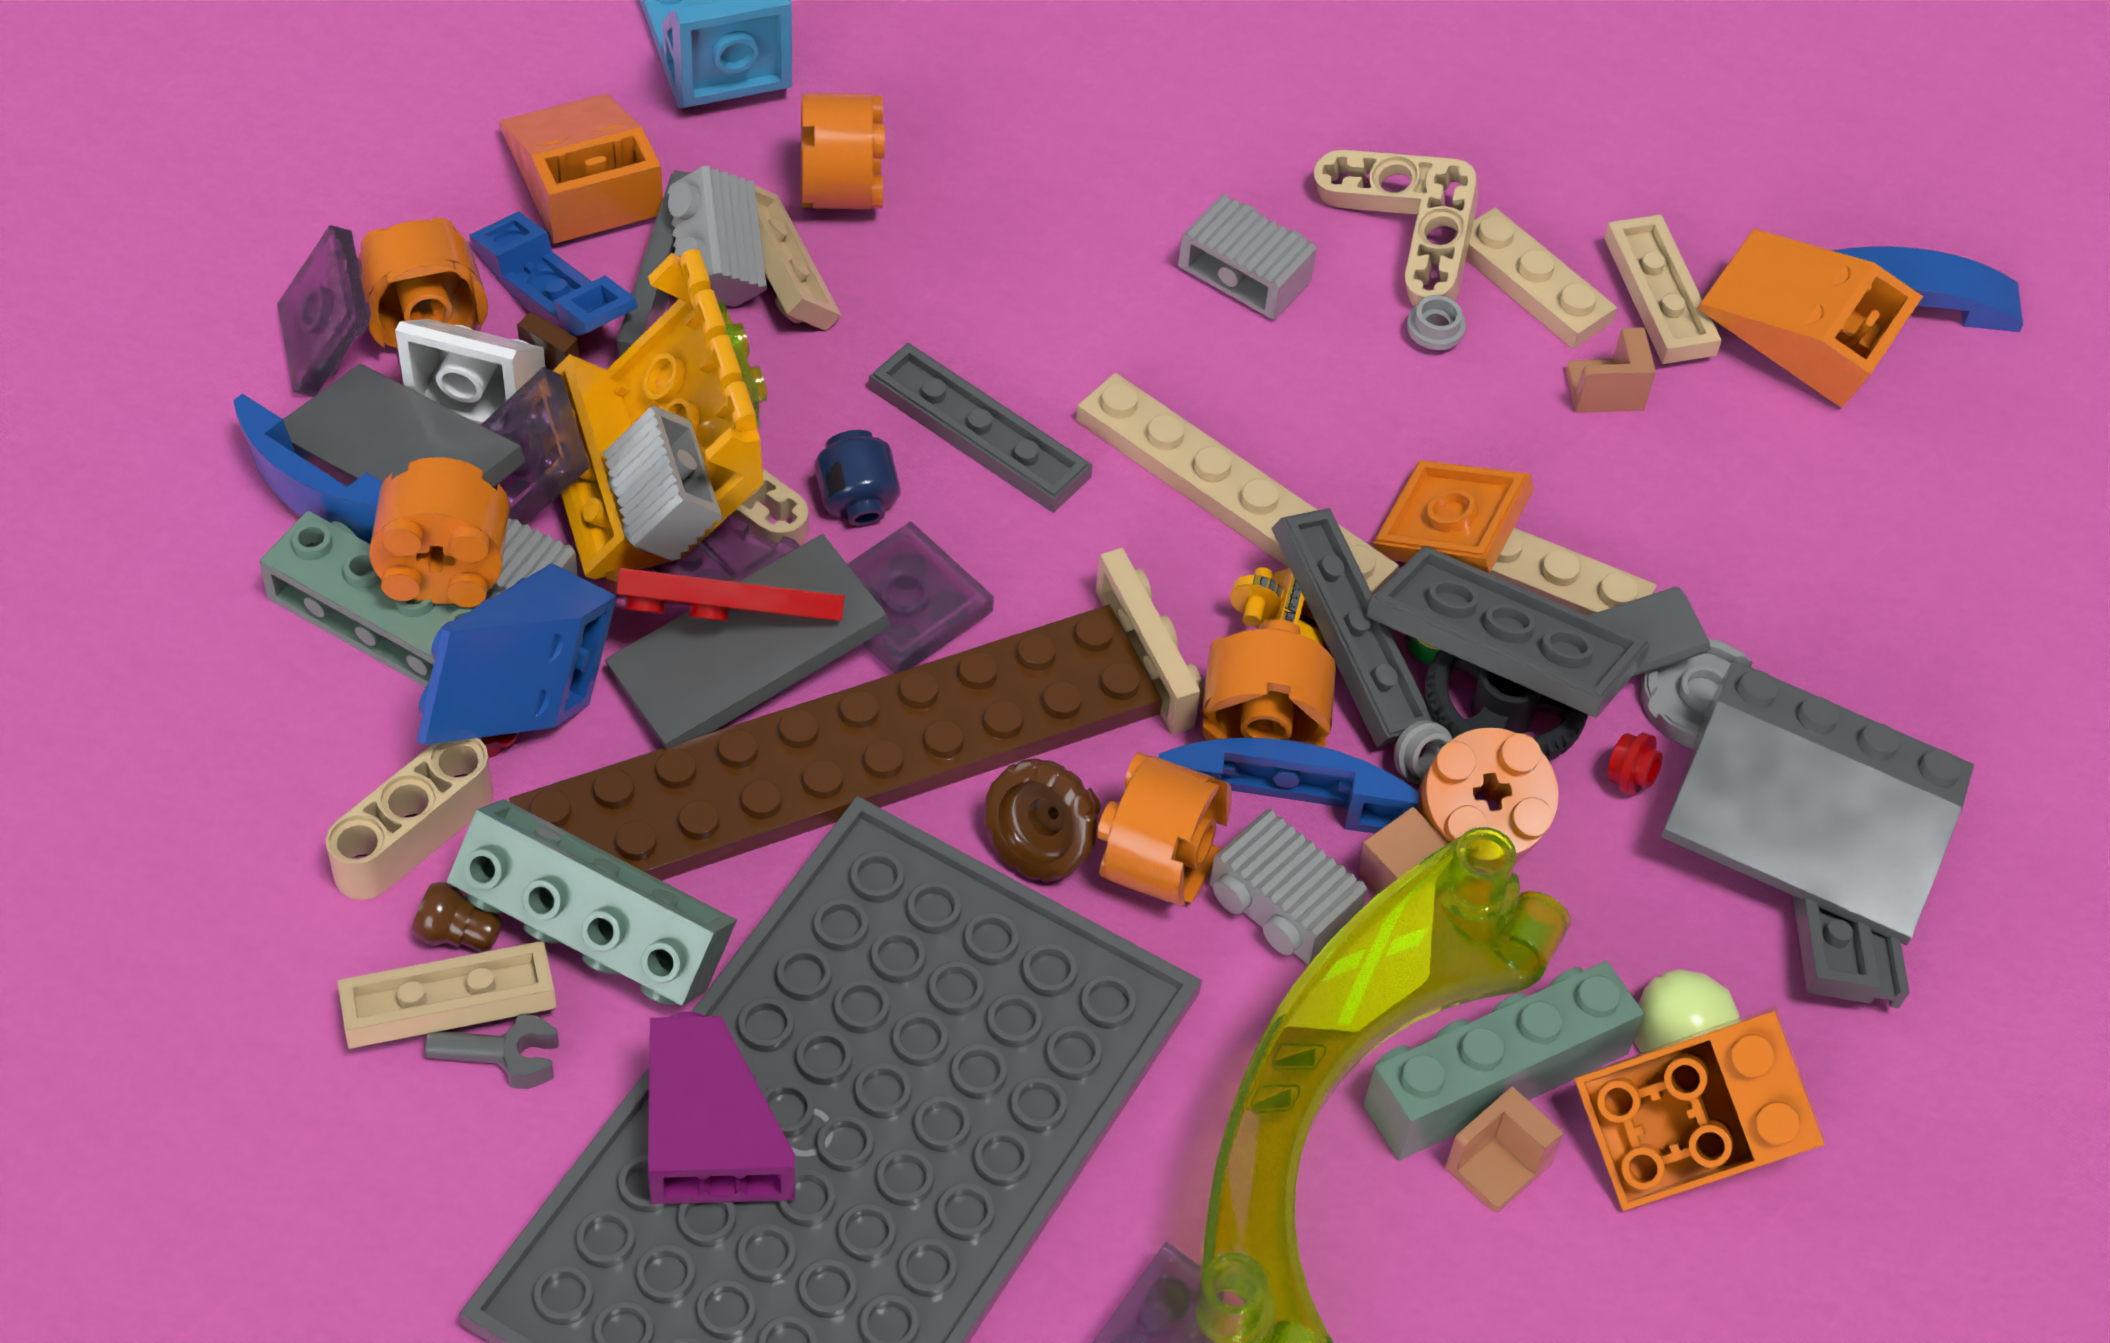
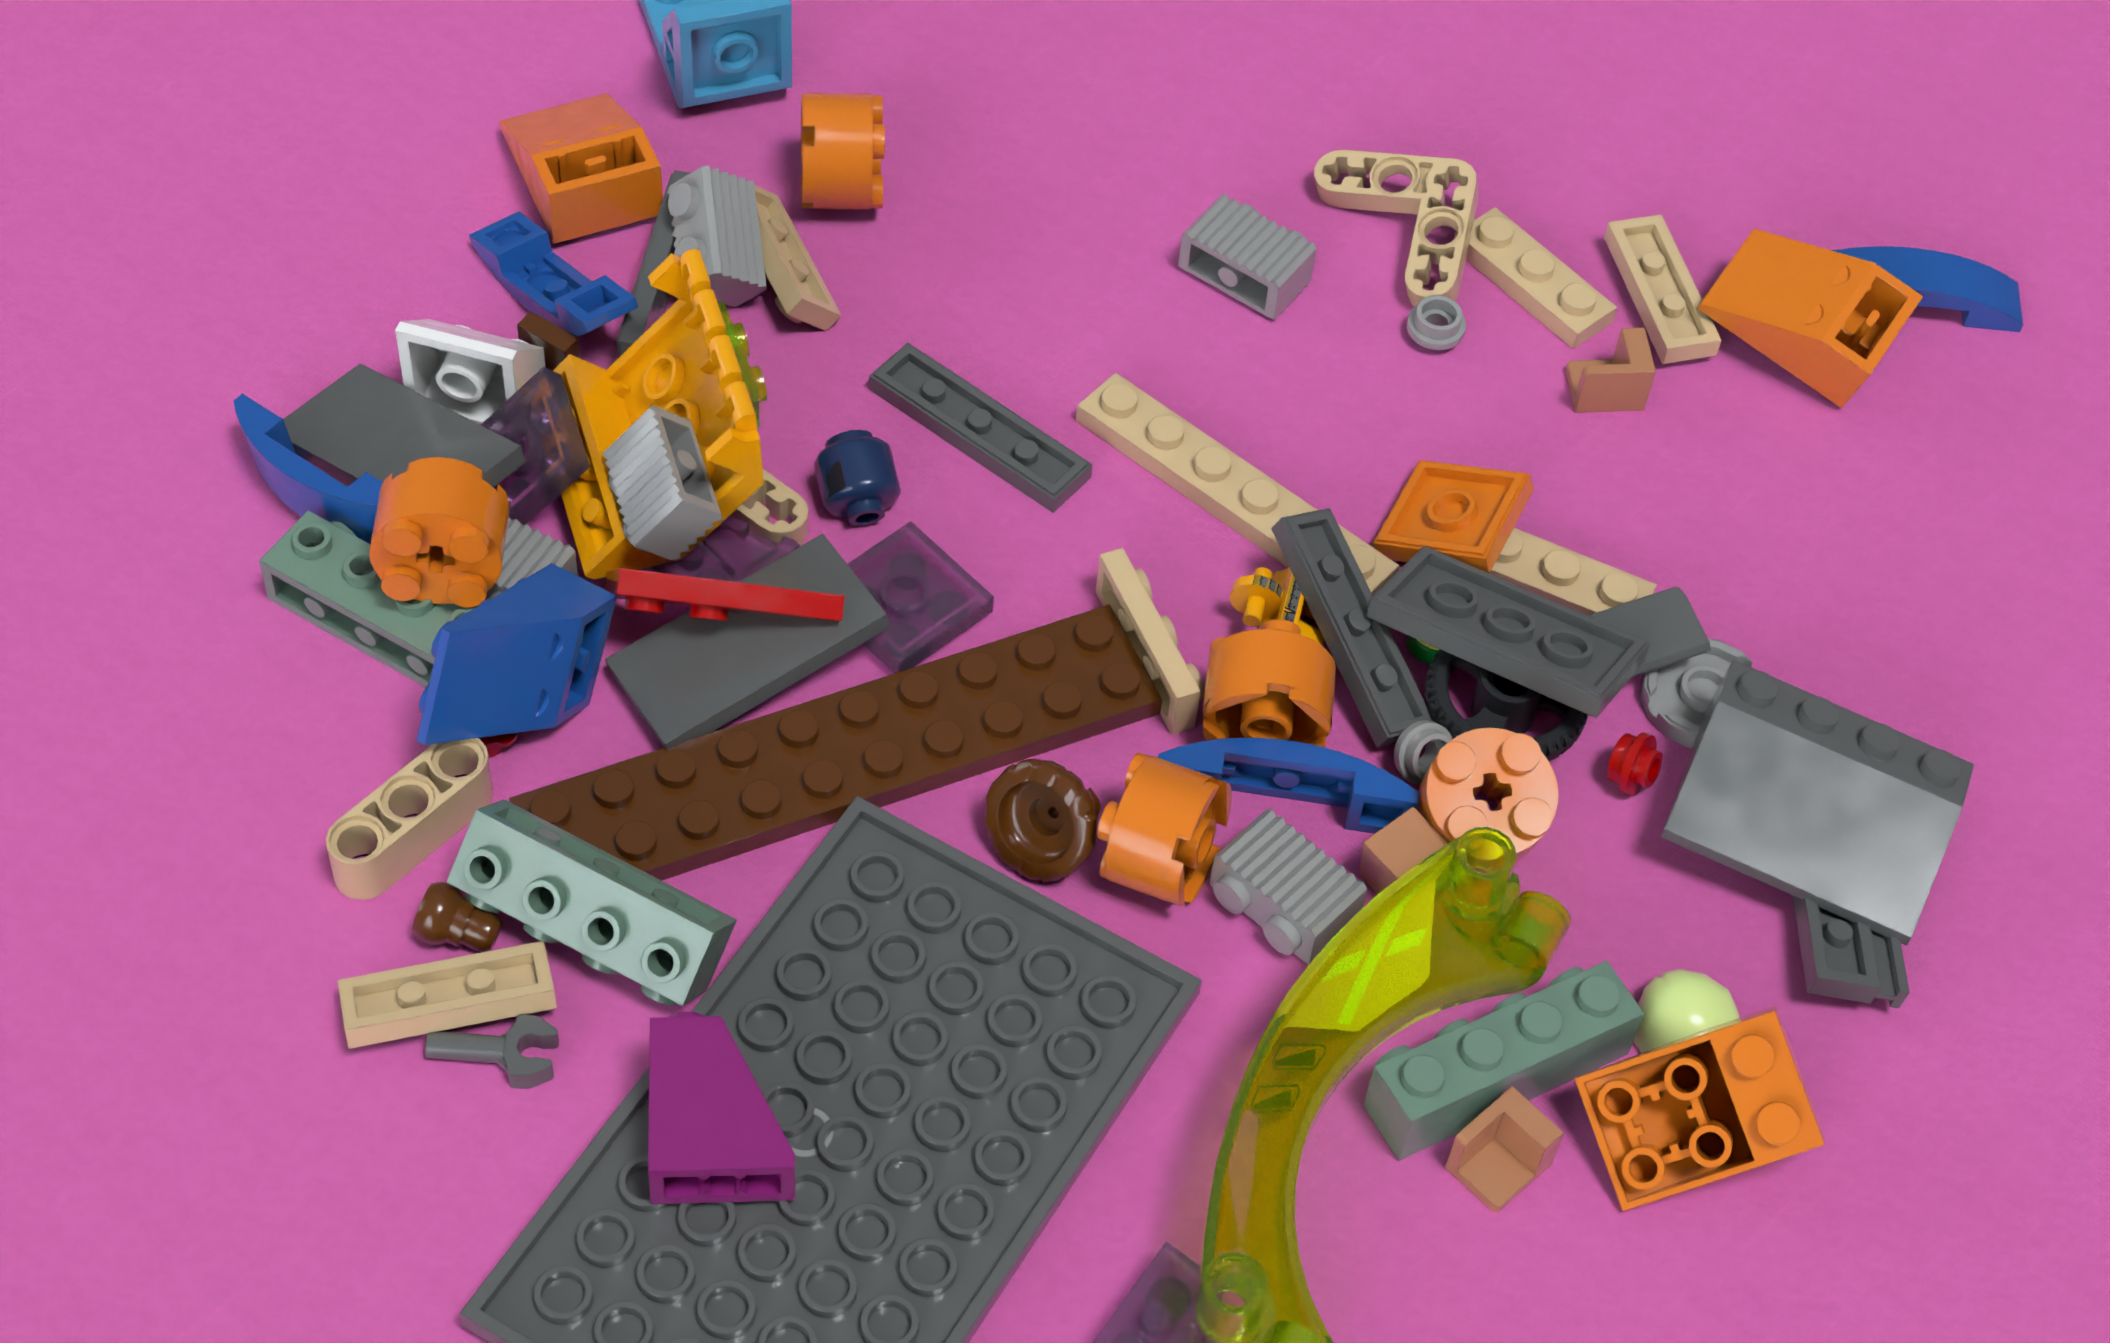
(323, 311): clear purple plate -> none
(420, 274): orange brick -> none

